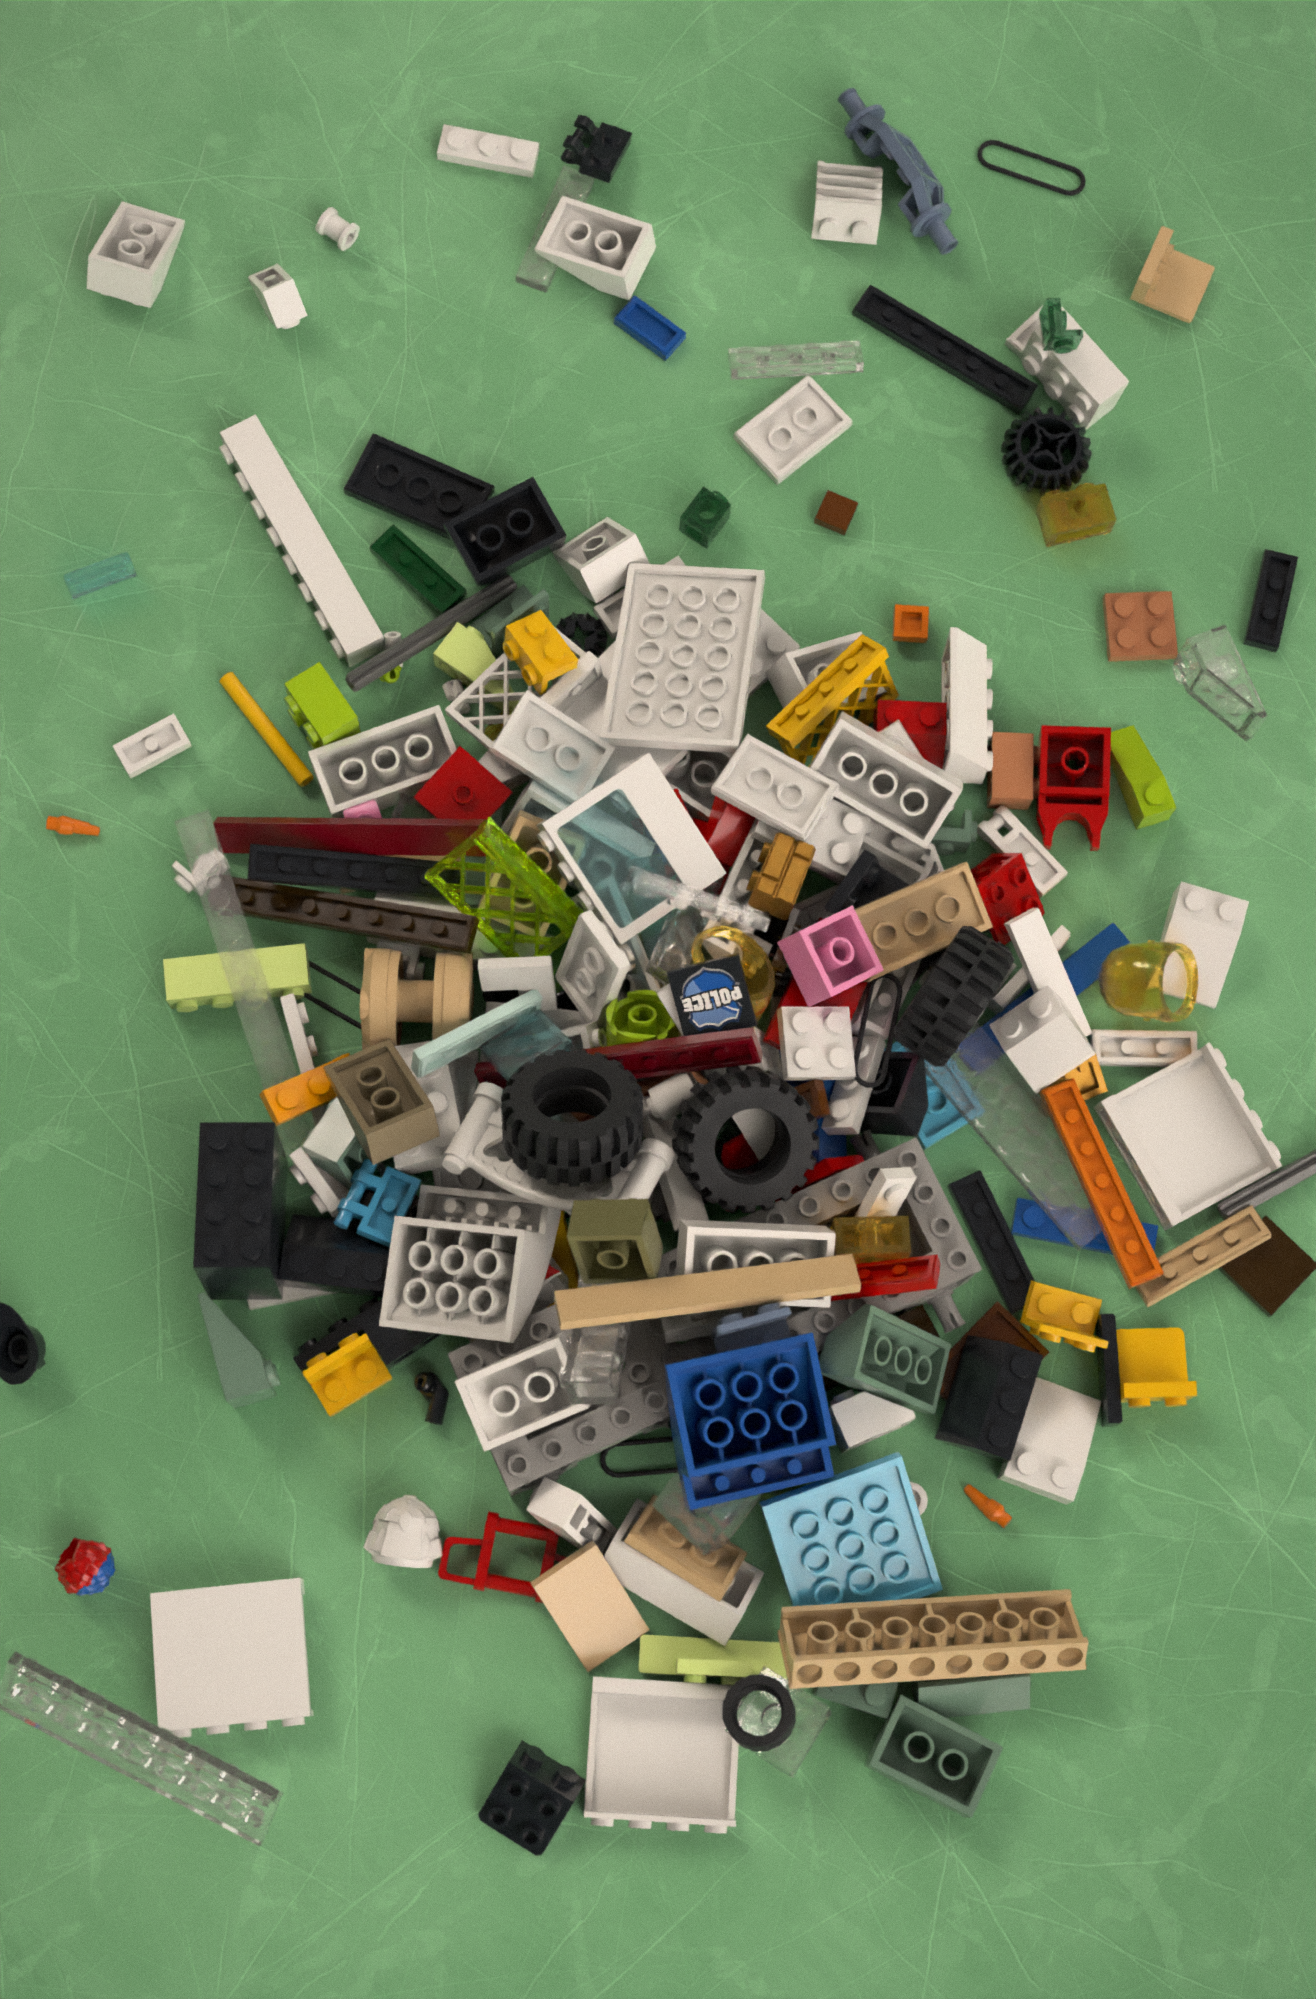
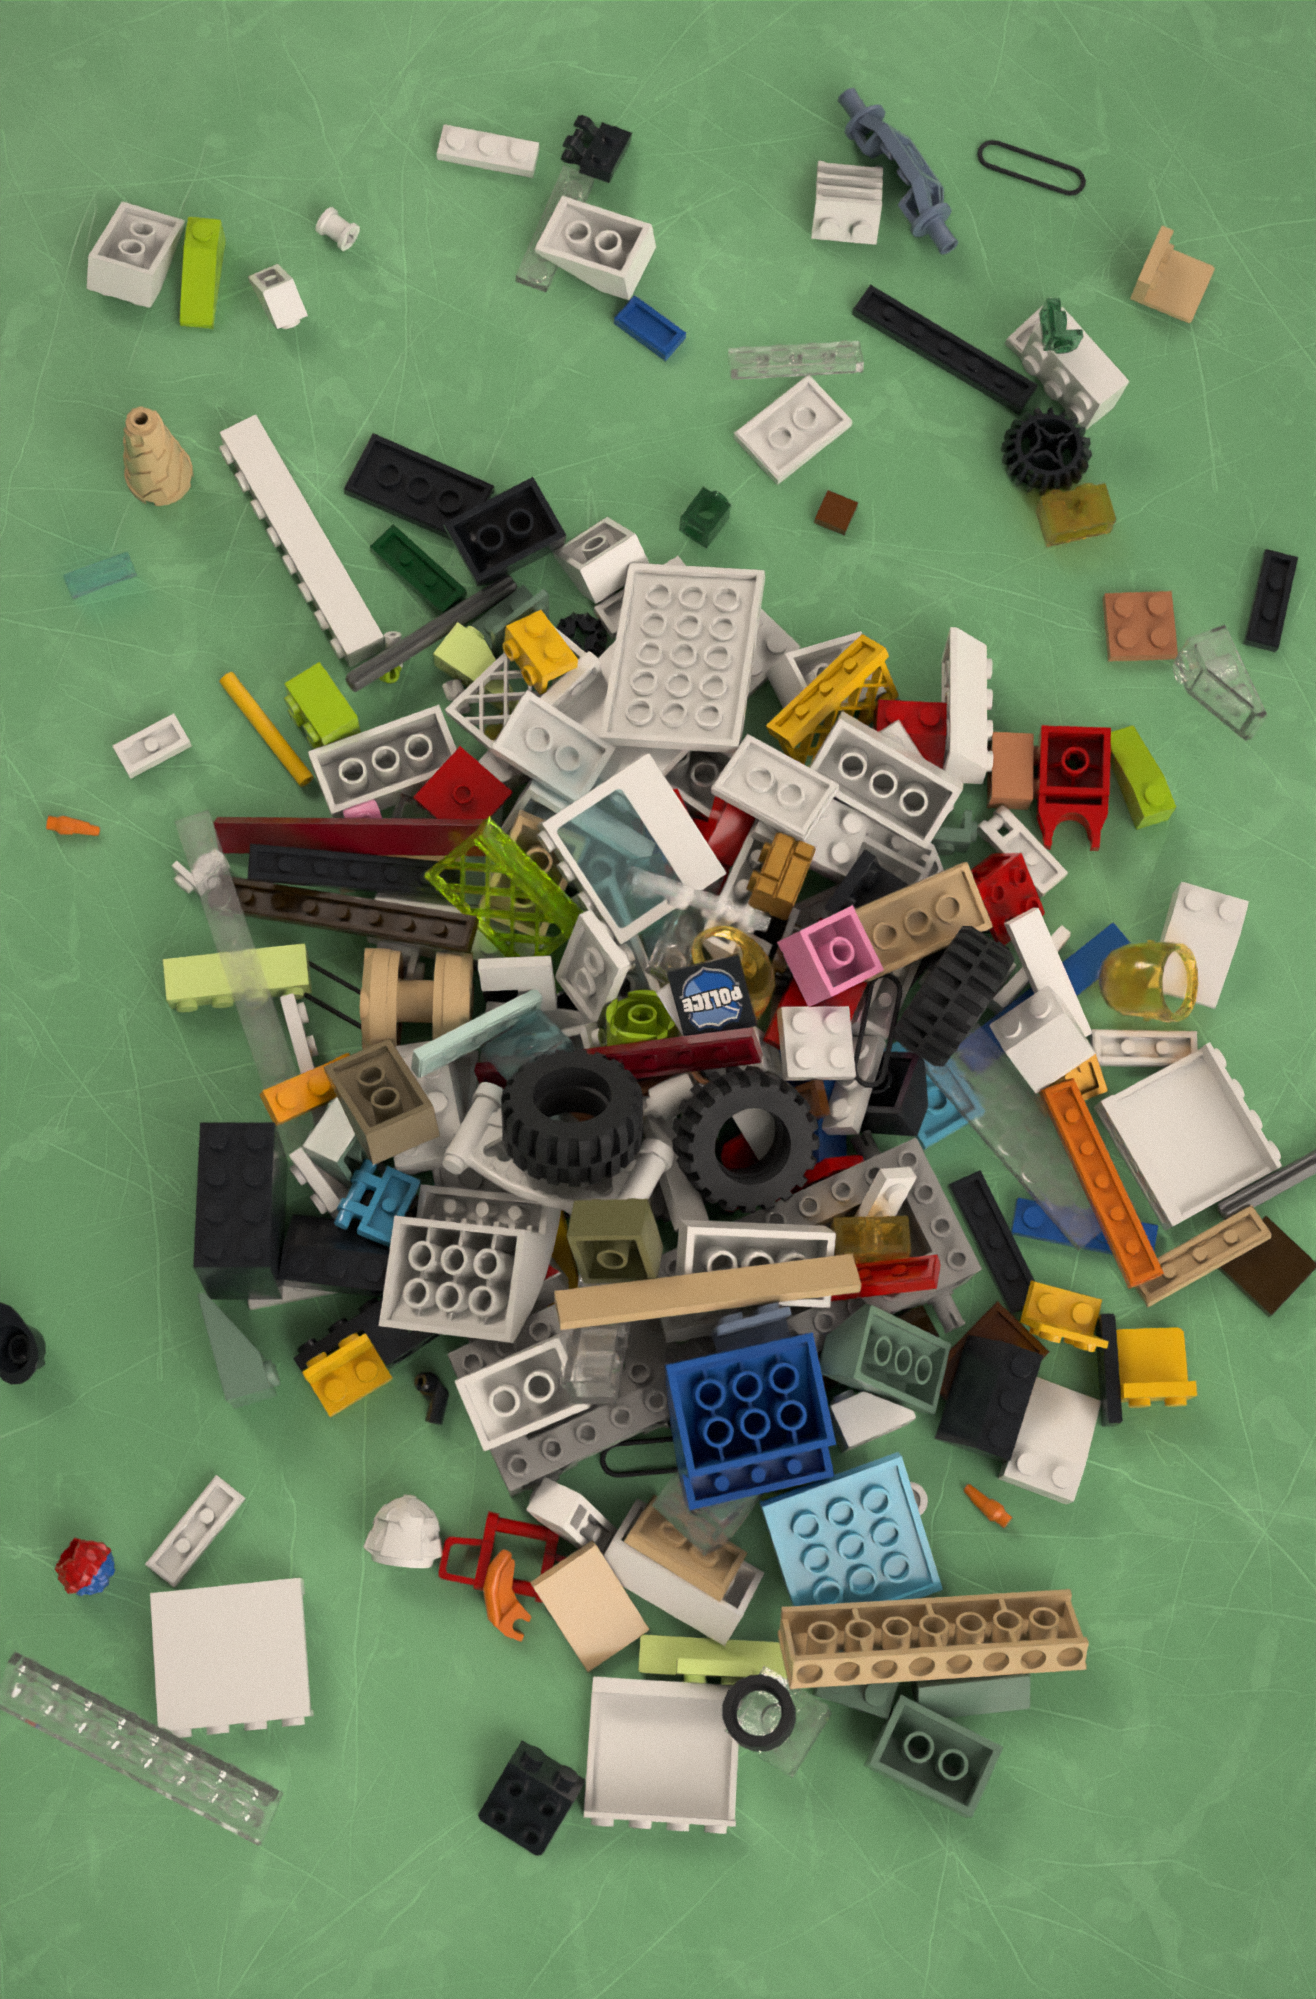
(154, 460): none -> tan cone
(195, 1531): none -> white tile
(201, 271): none -> lime slope
(499, 1597): none -> orange piece
(910, 623): orange plate -> none

